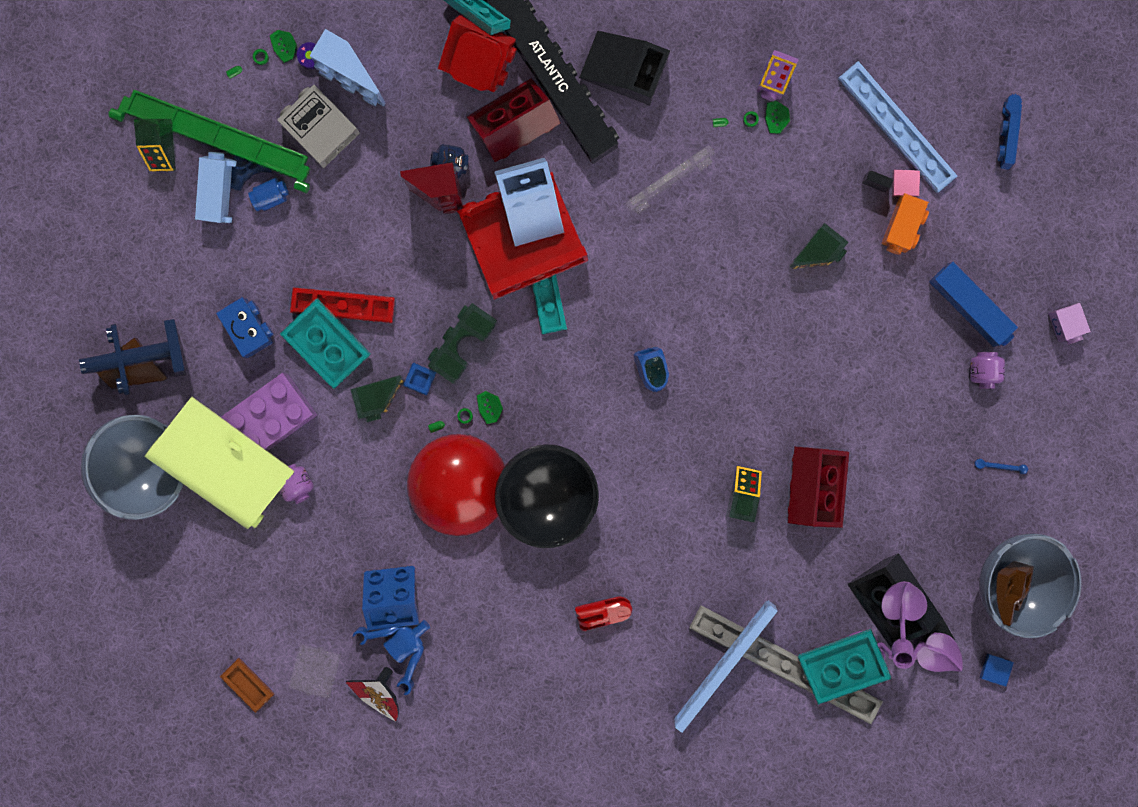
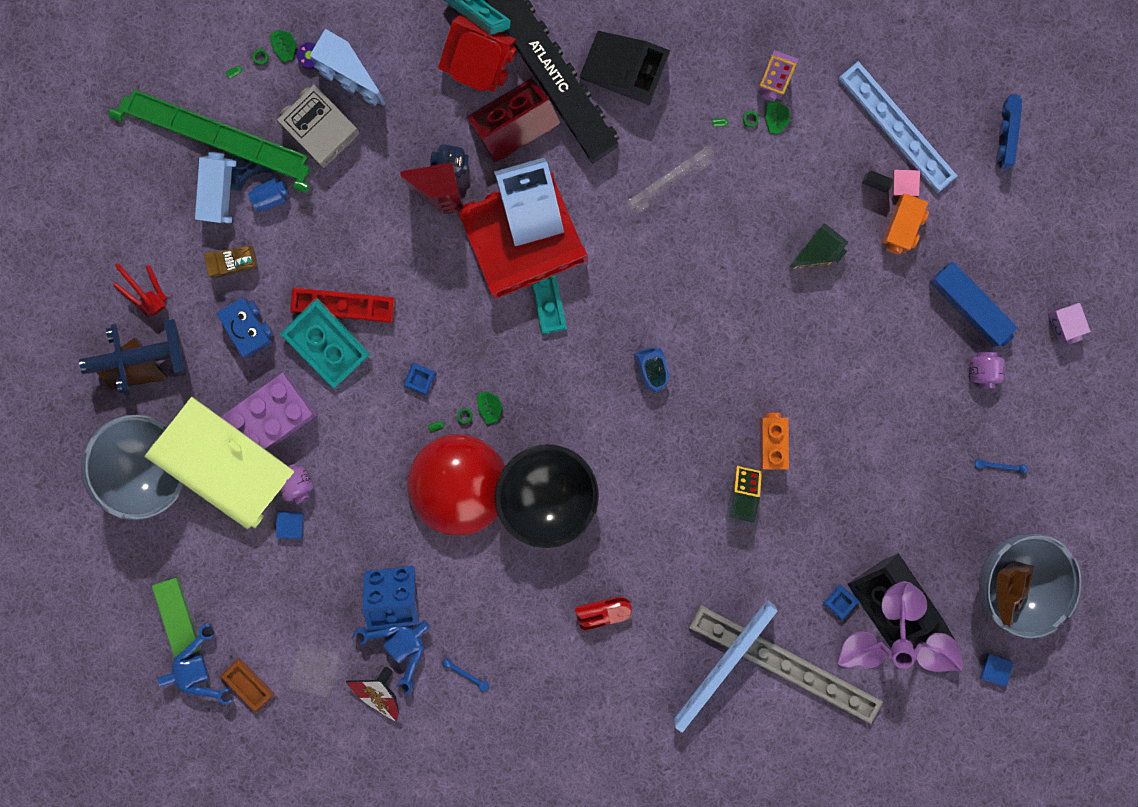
(151, 302): none -> red plant
(155, 143): clear green slope -> none
(175, 615): none -> bright green tile
(192, 671): none -> blue piece
(230, 261): none -> pearl gold leg
(289, 525): none -> blue tile
(376, 397): clear green slope -> none
(472, 323): clear green arch -> none
(483, 685): none -> blue hinge
(774, 442): none -> orange brick
(818, 487): dark red slope -> none
(841, 602): none -> blue tile
(844, 666): teal tile -> none

